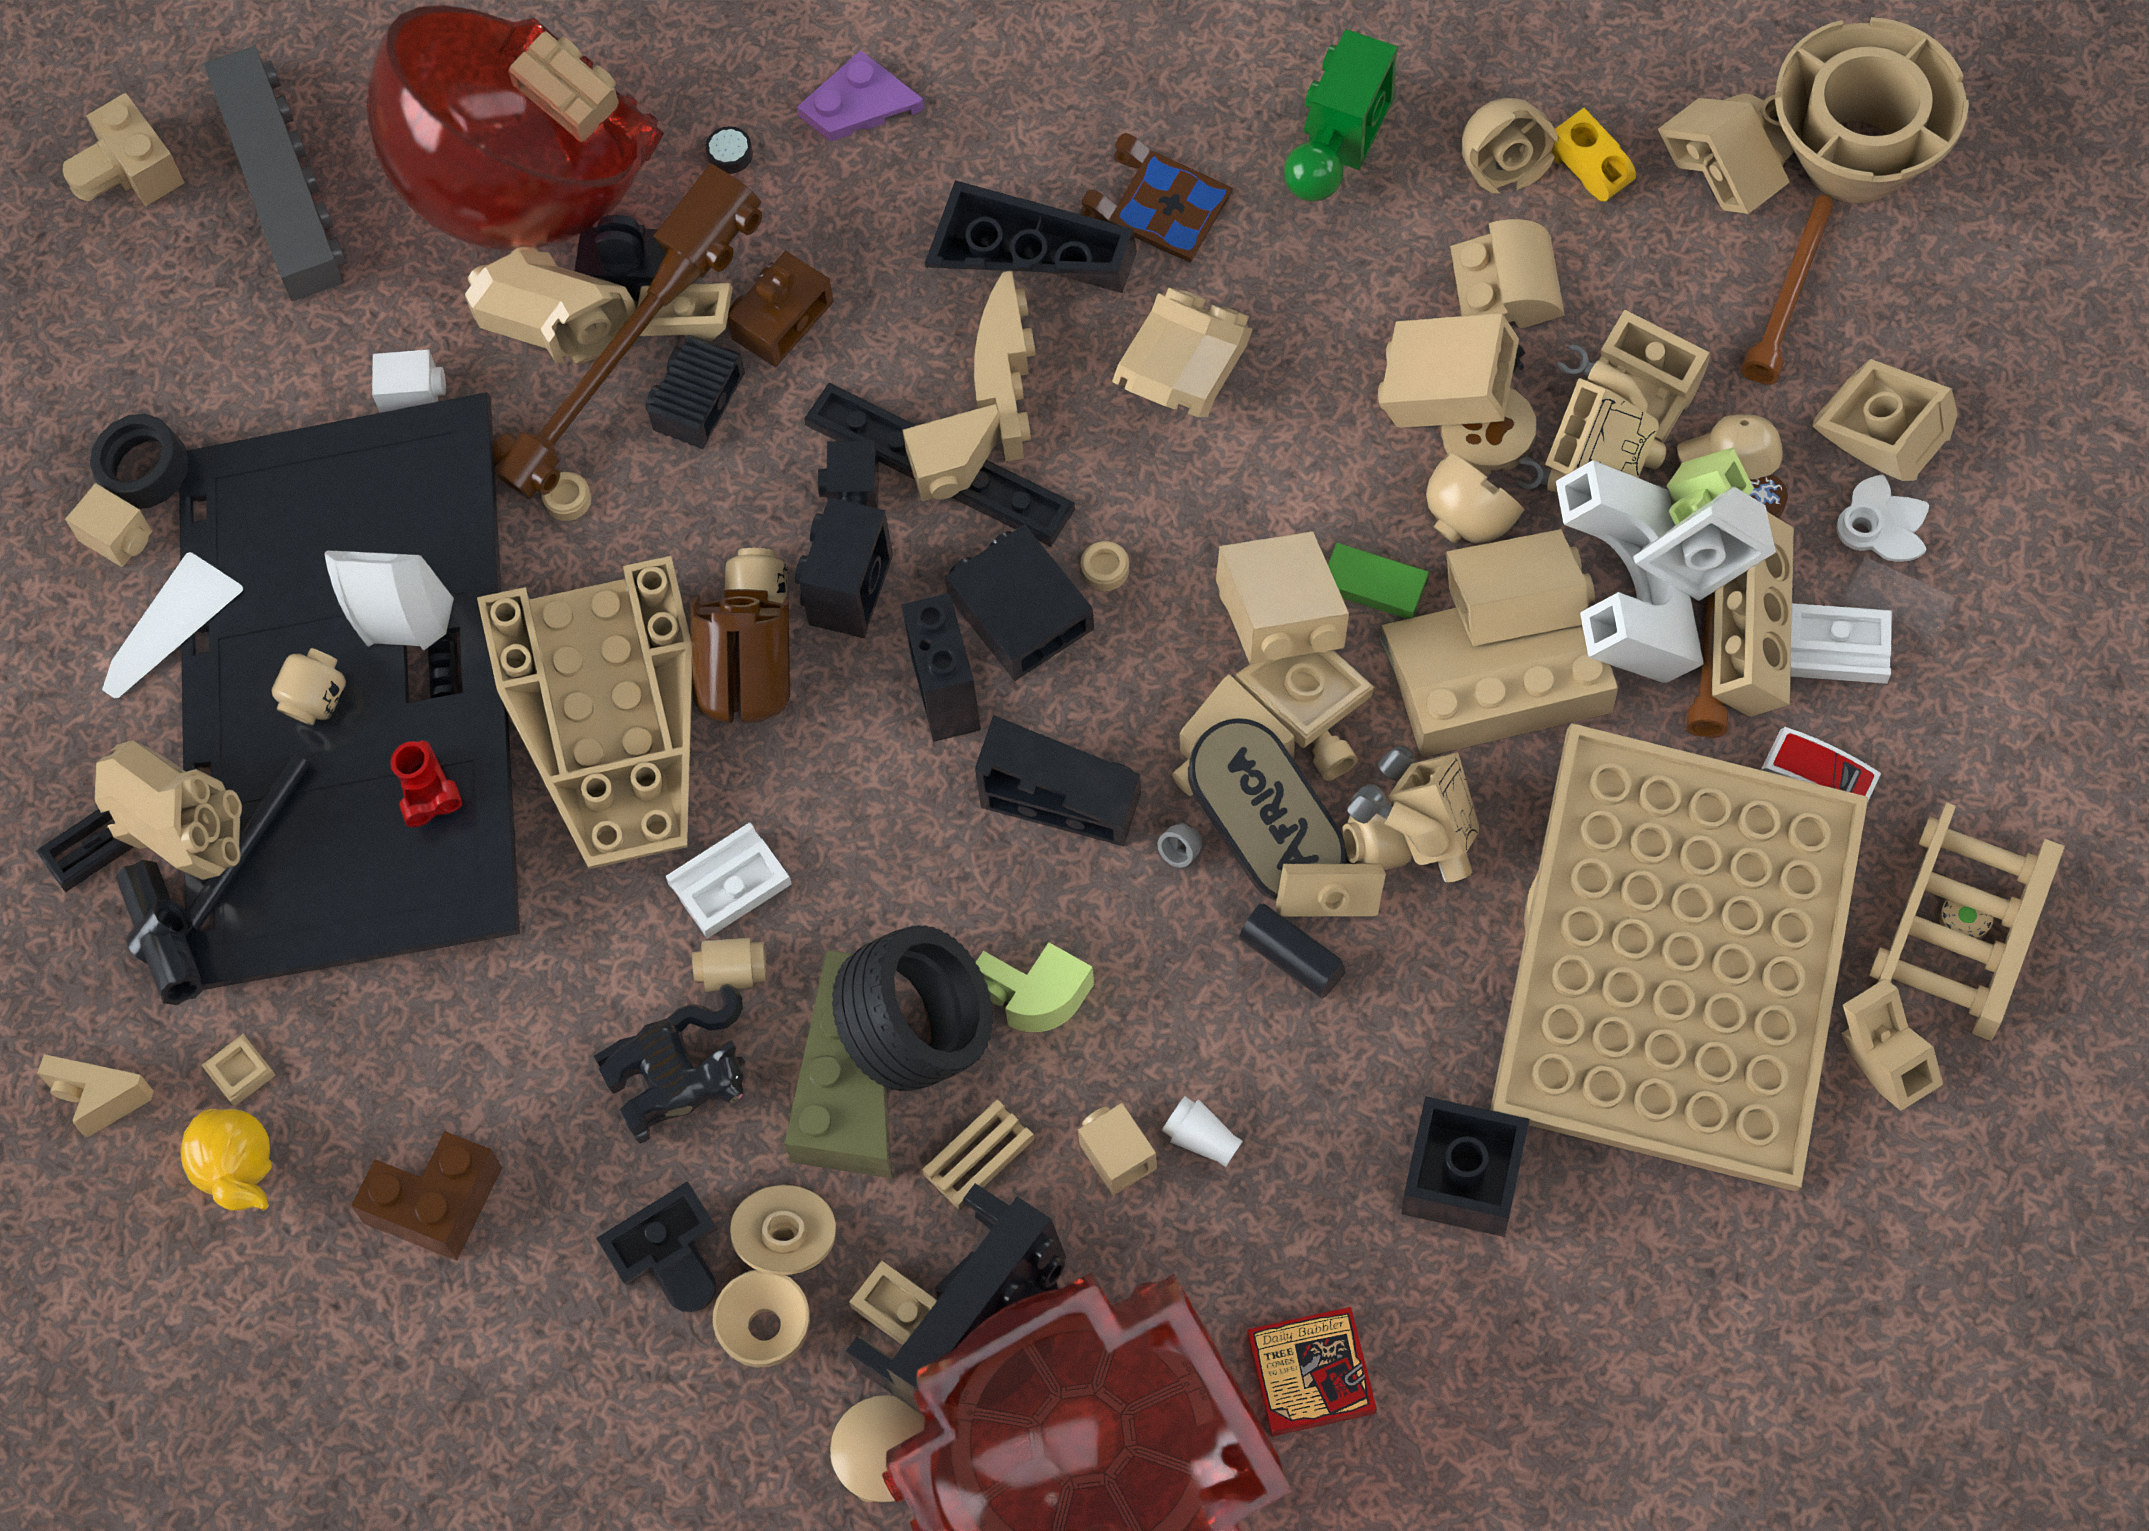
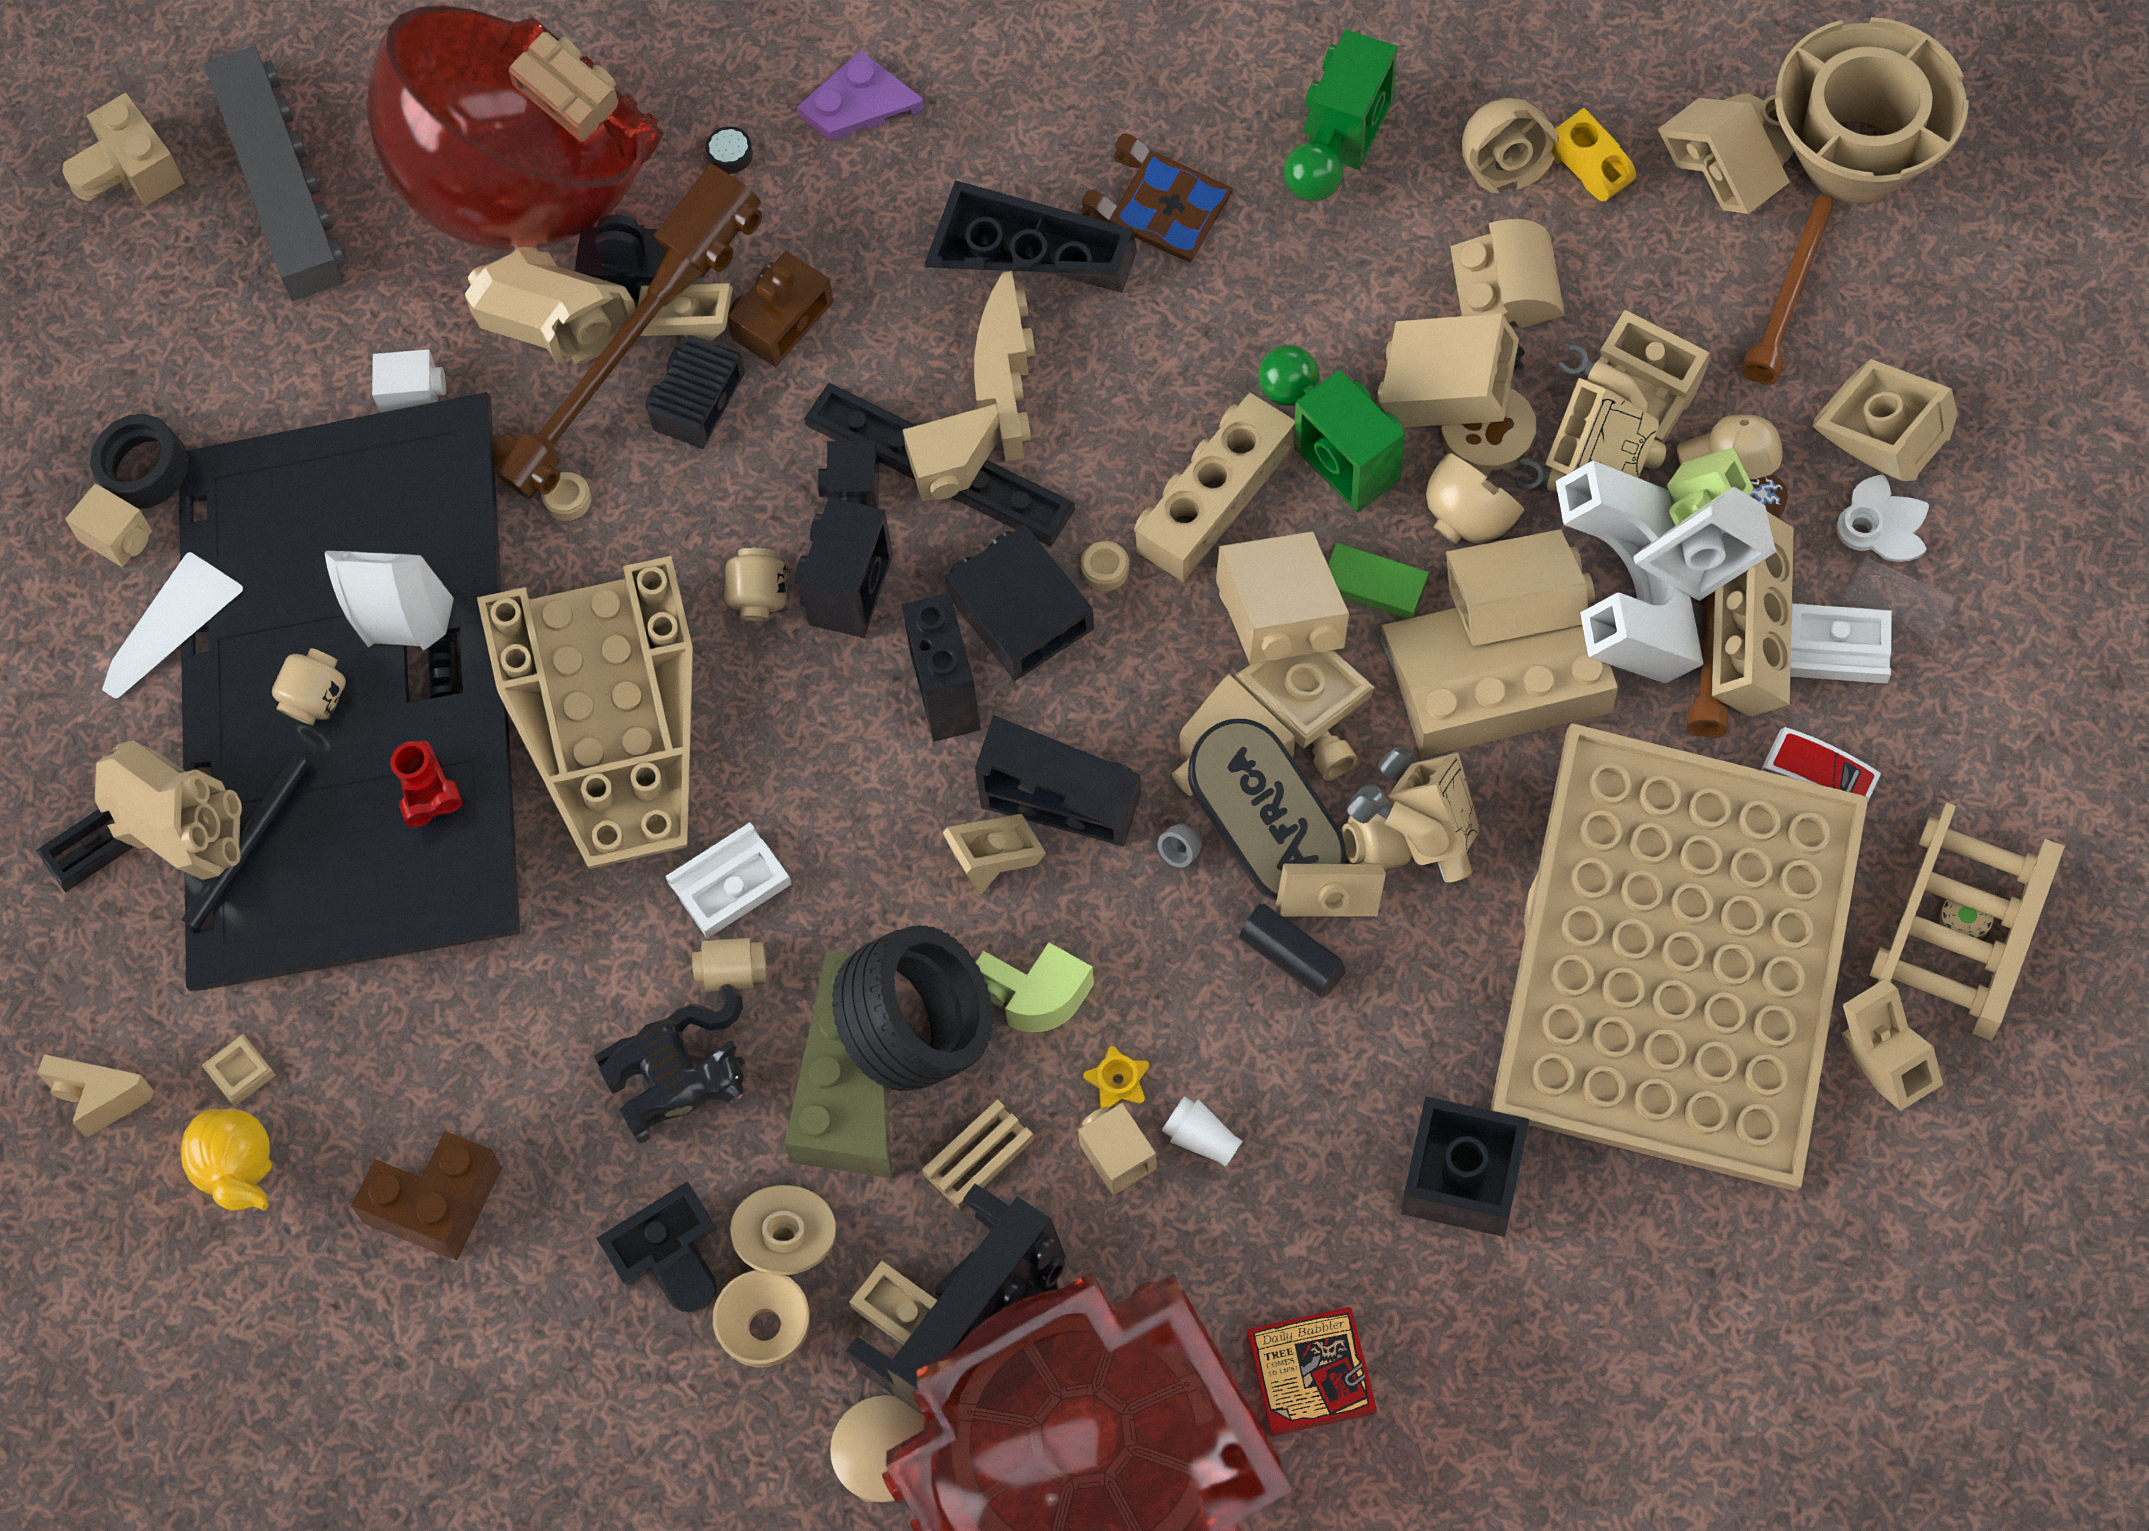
(159, 932): black piece -> none
(740, 651): reddish brown cylinder -> none
(993, 848): none -> tan slope
(1121, 1065): none -> yellow plate
(1182, 546): none -> tan brick
(1183, 352): tan brick -> none
(1336, 425): none -> green brick

